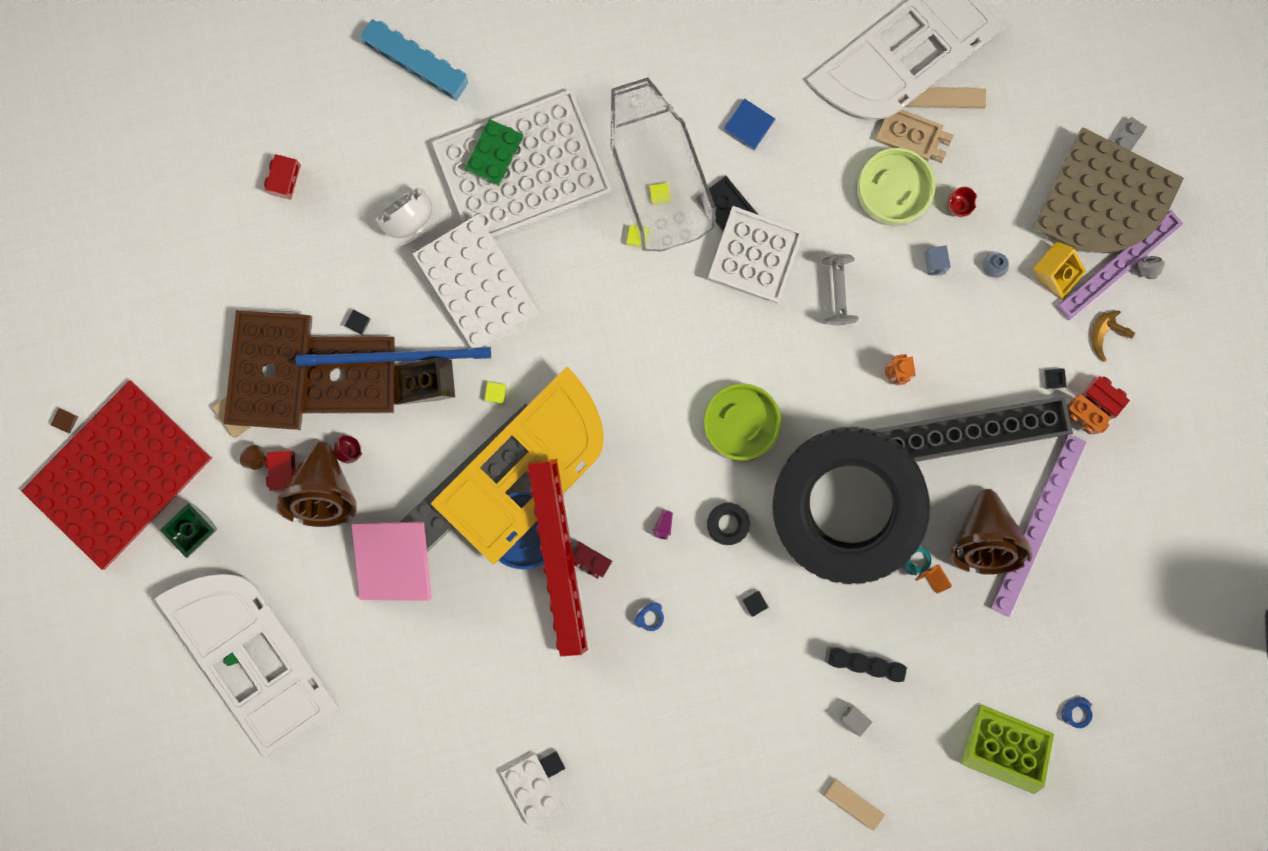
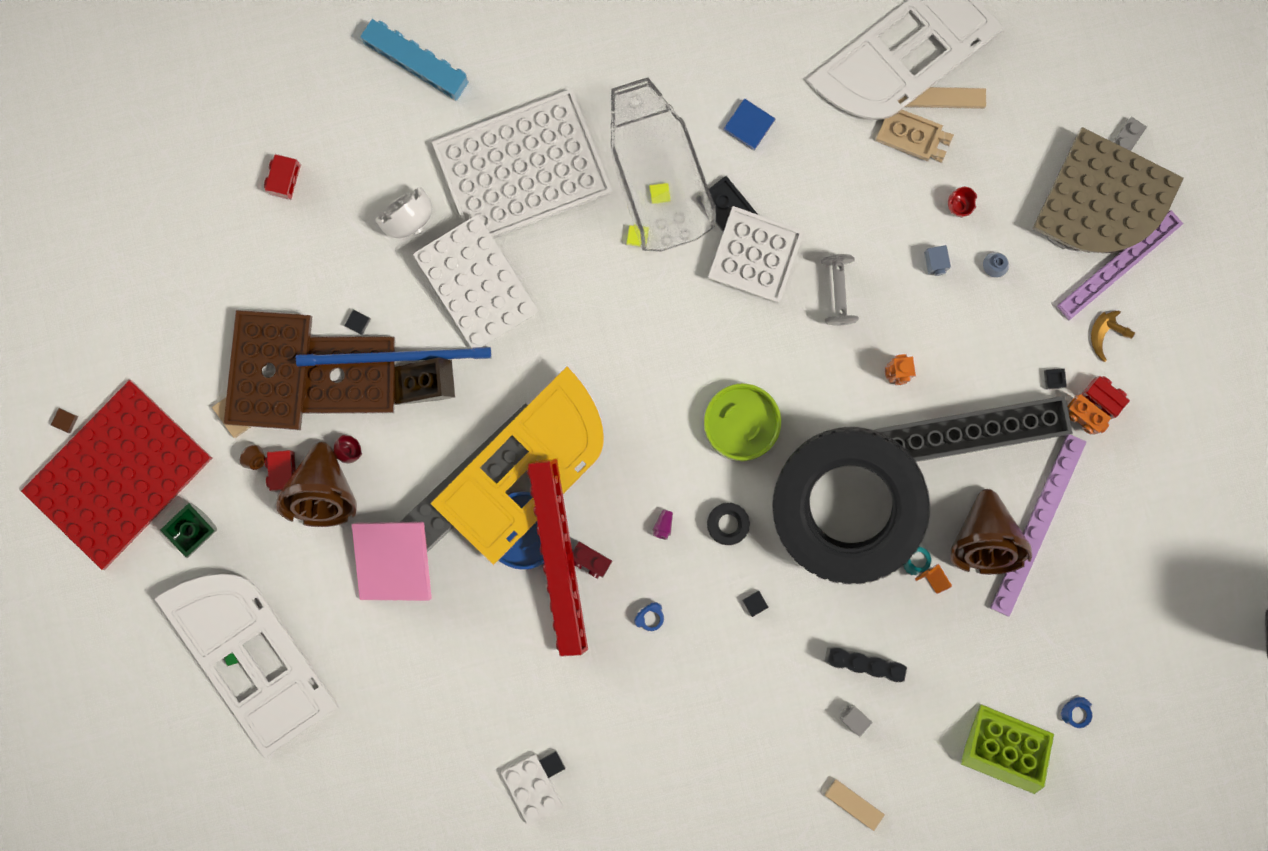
(494, 152): green plate -> none
(495, 393): neon yellow tile -> none
(896, 186): yellowish green piece -> none
(1060, 269): yellow slope -> none
(1151, 266): light grey cone -> none

